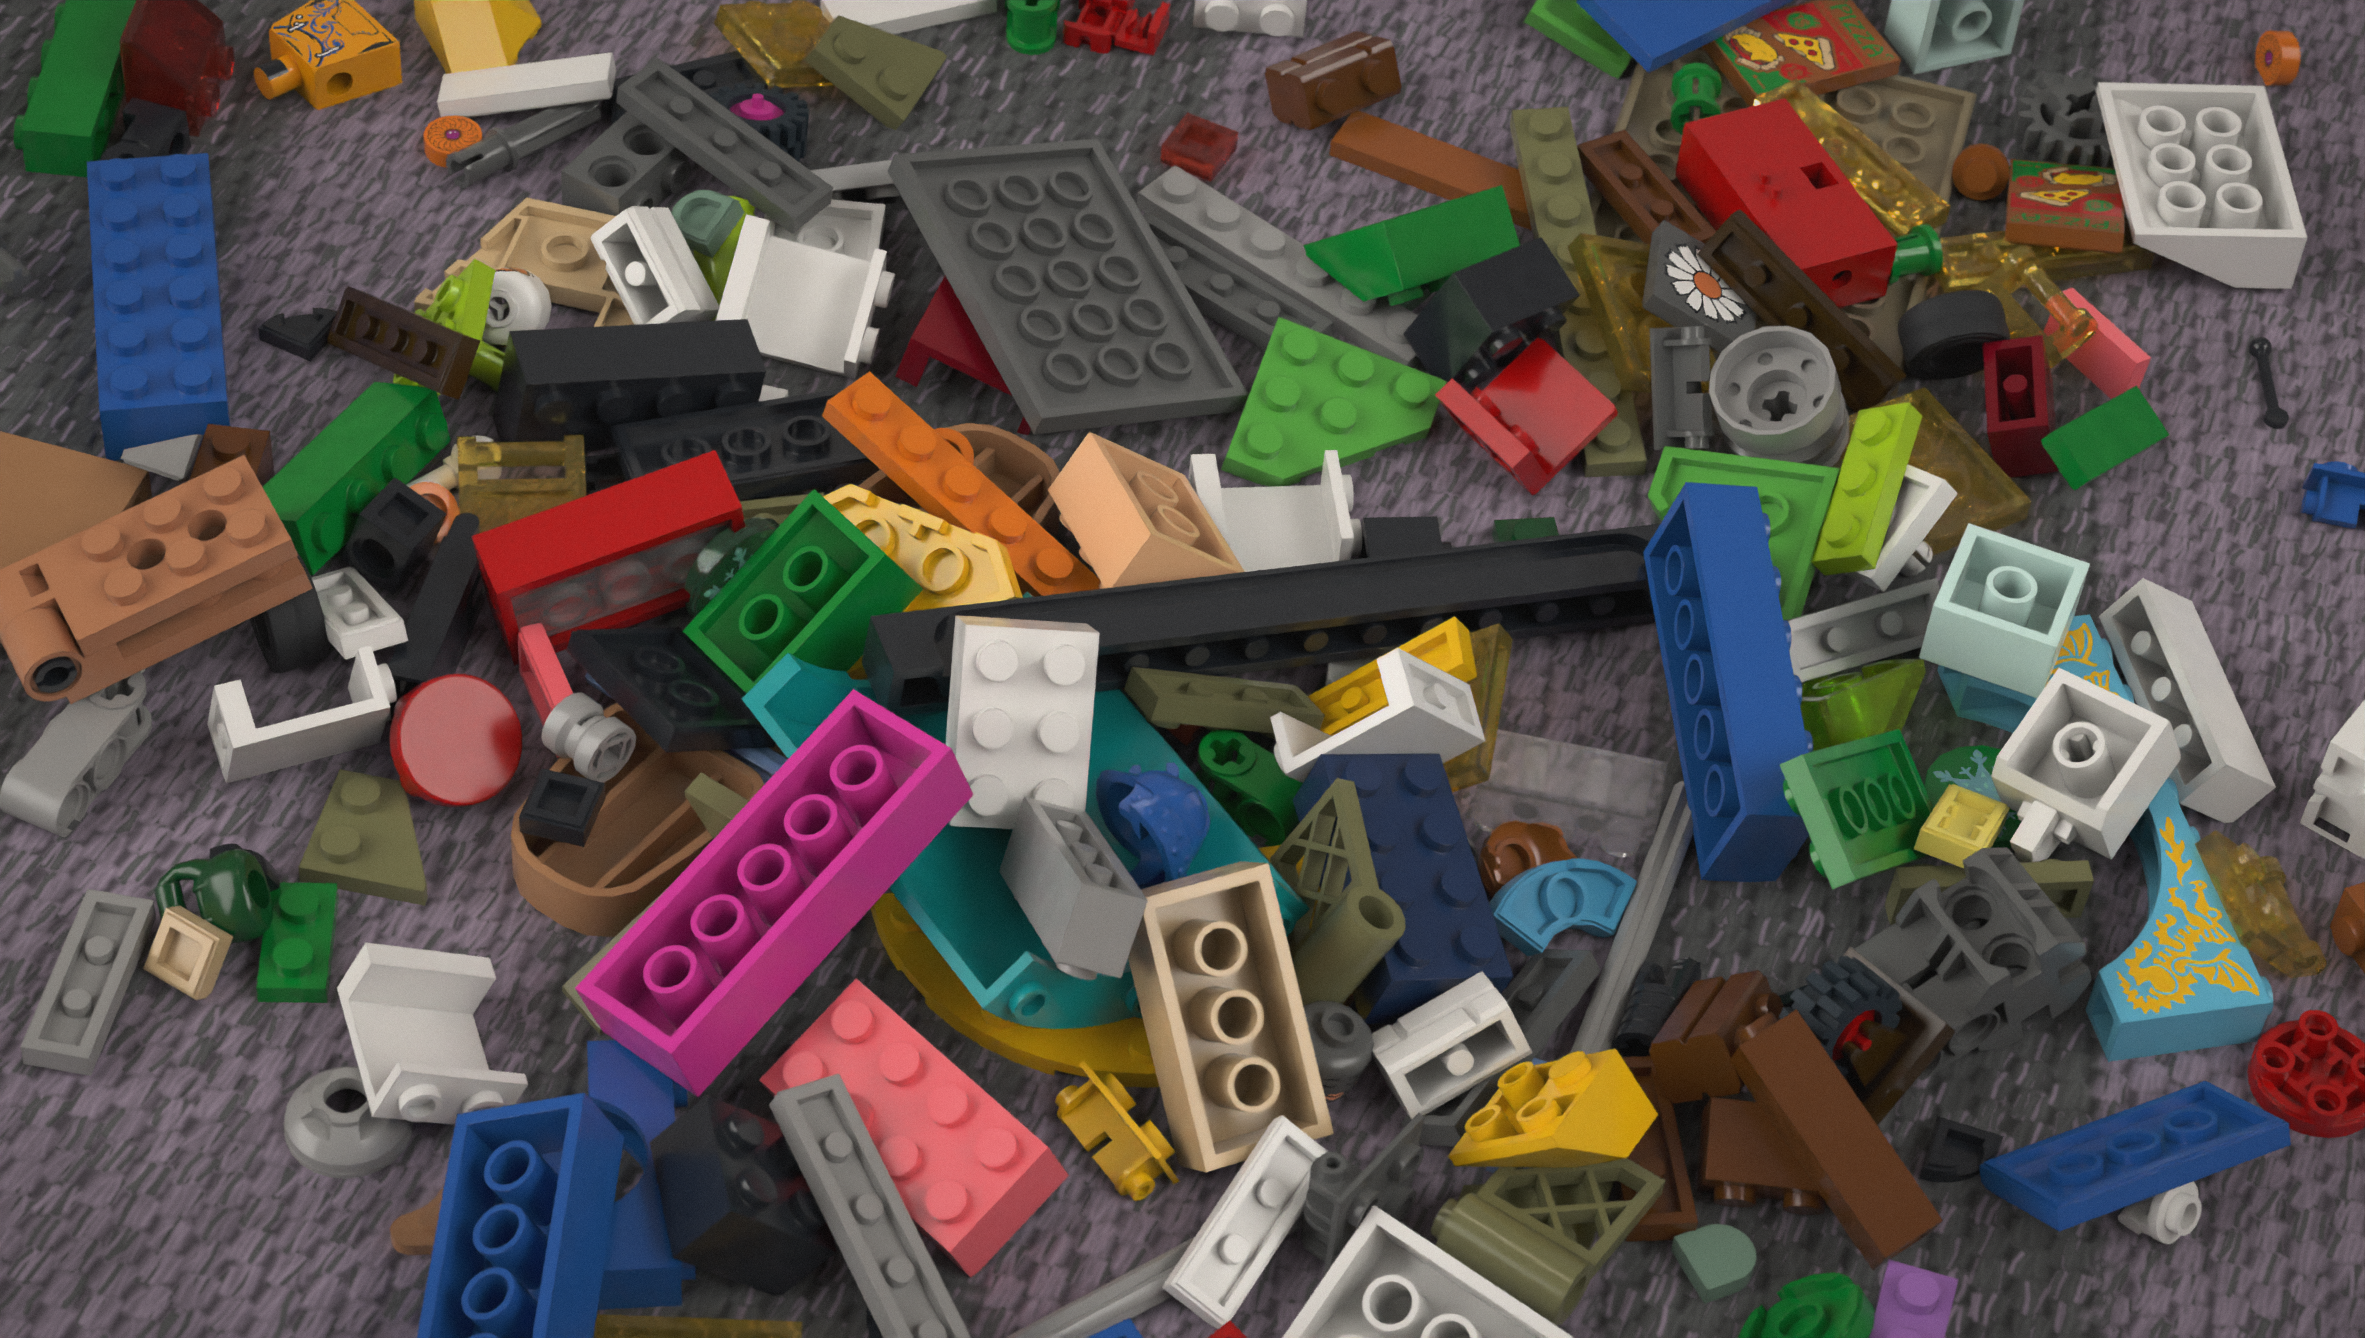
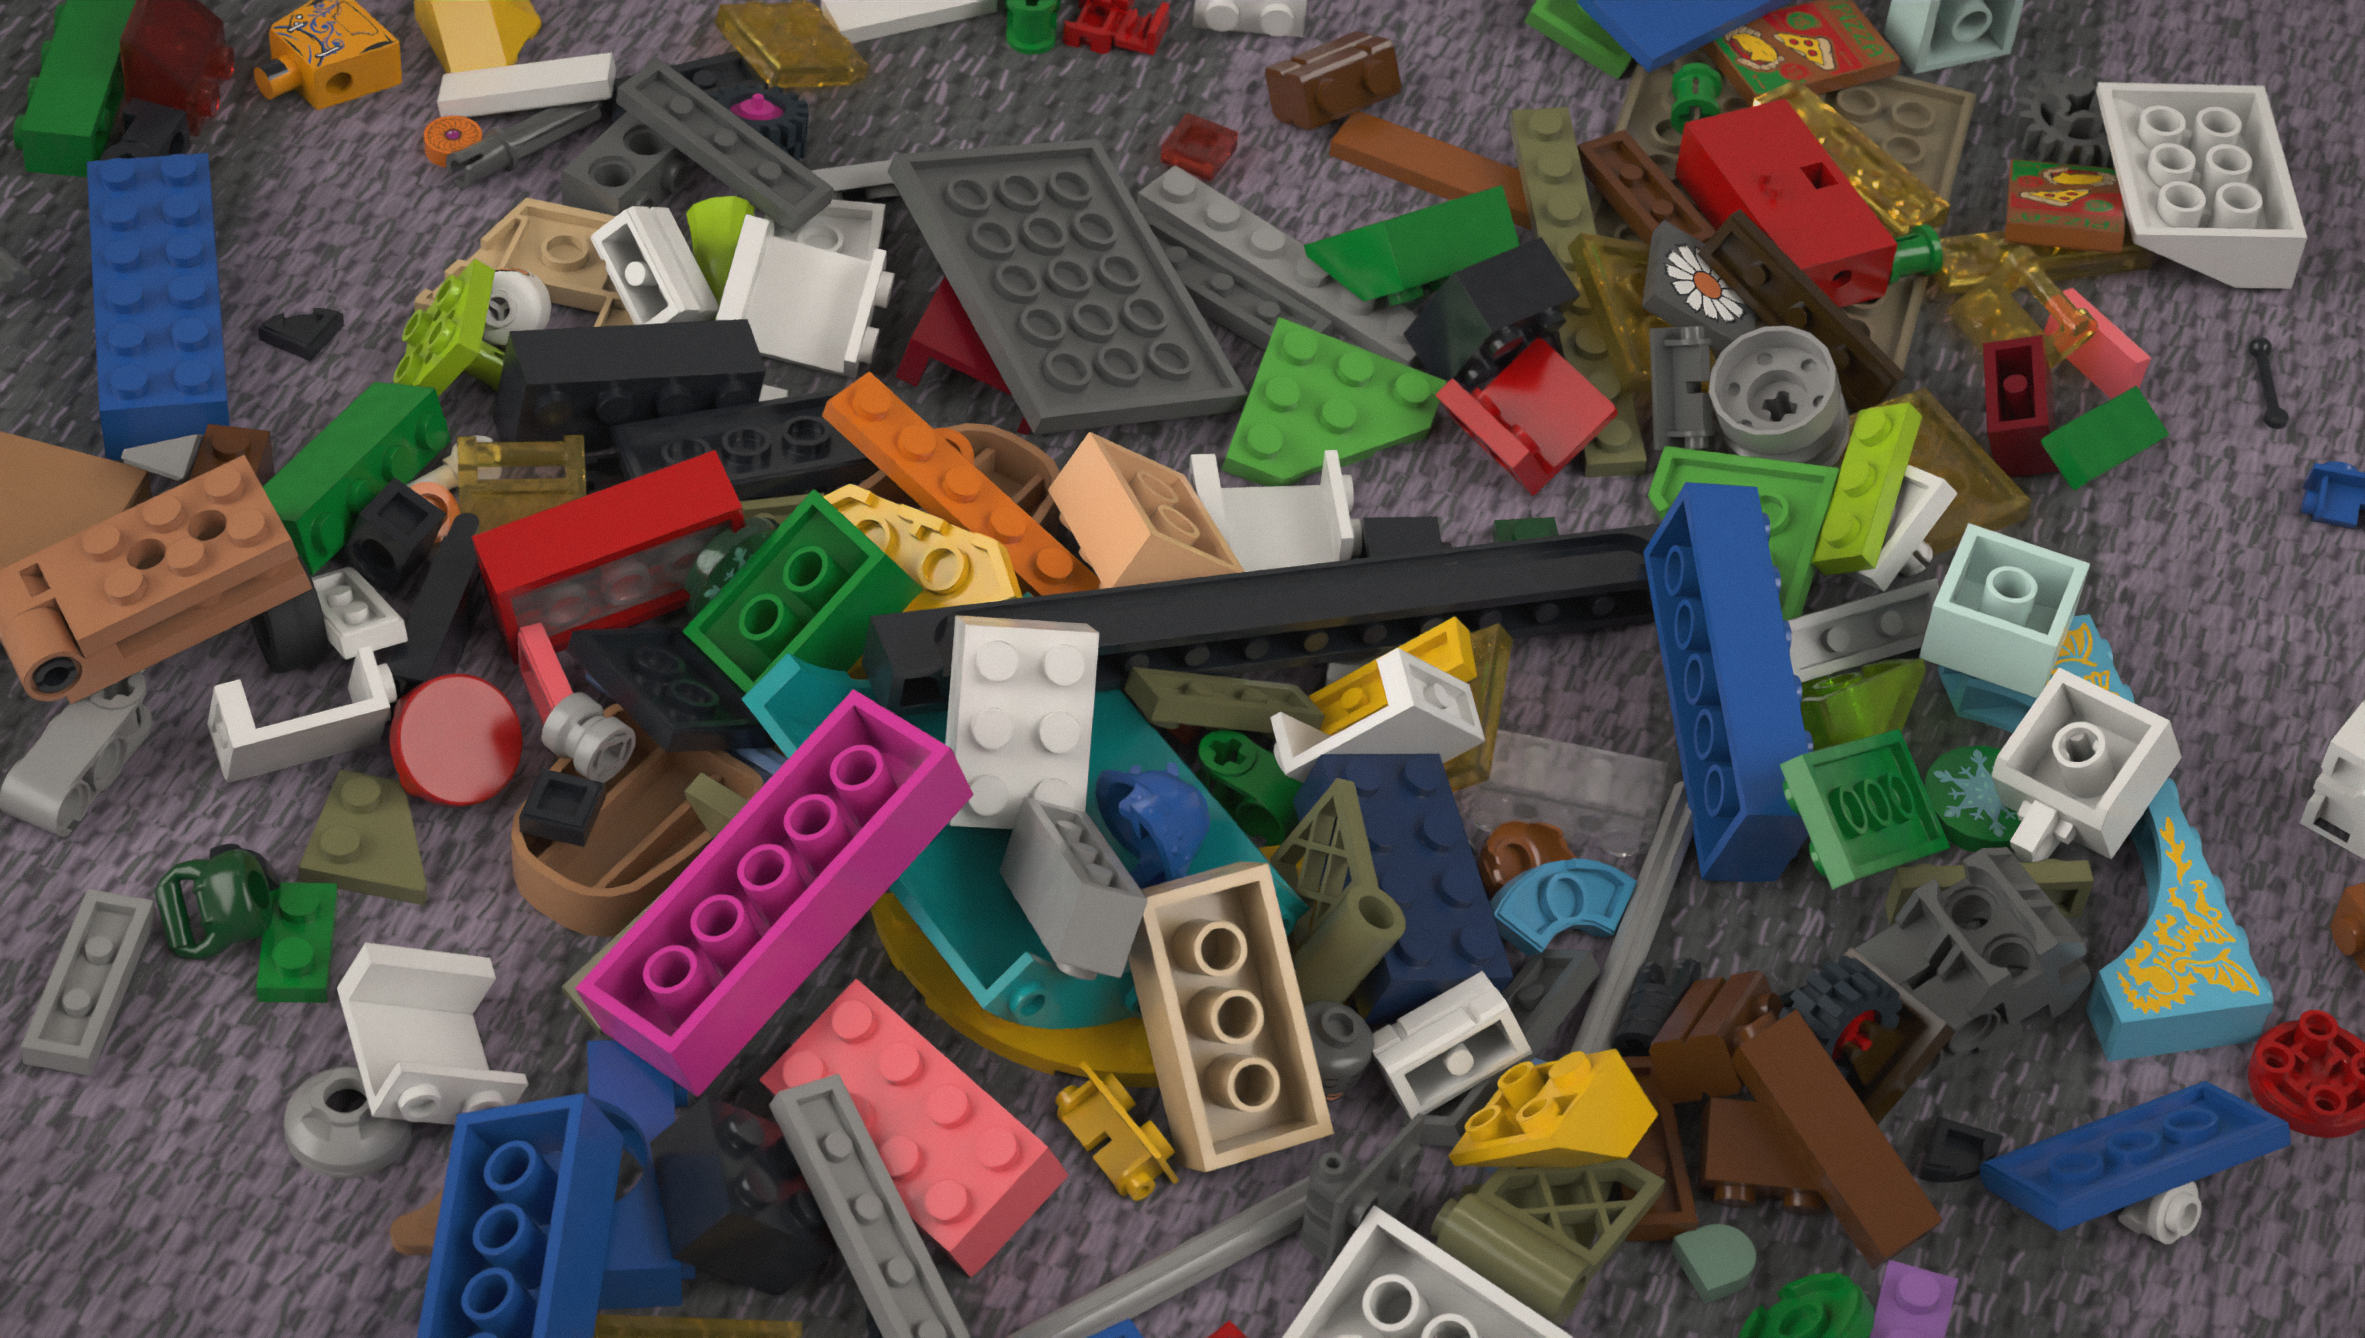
(187, 952): tan tile -> none
(403, 342): dark brown tile -> none
(706, 219): sand green tile -> none
(875, 68): olive wing -> none
(1246, 1225): white tile -> none
(1948, 333): black tyre -> none
(1961, 825): light yellow plate -> none
(1980, 171): dark orange plate -> none
(2181, 679): white brick -> none
(2260, 906): clear yellow plate -> none
(2278, 57): orange tile -> none

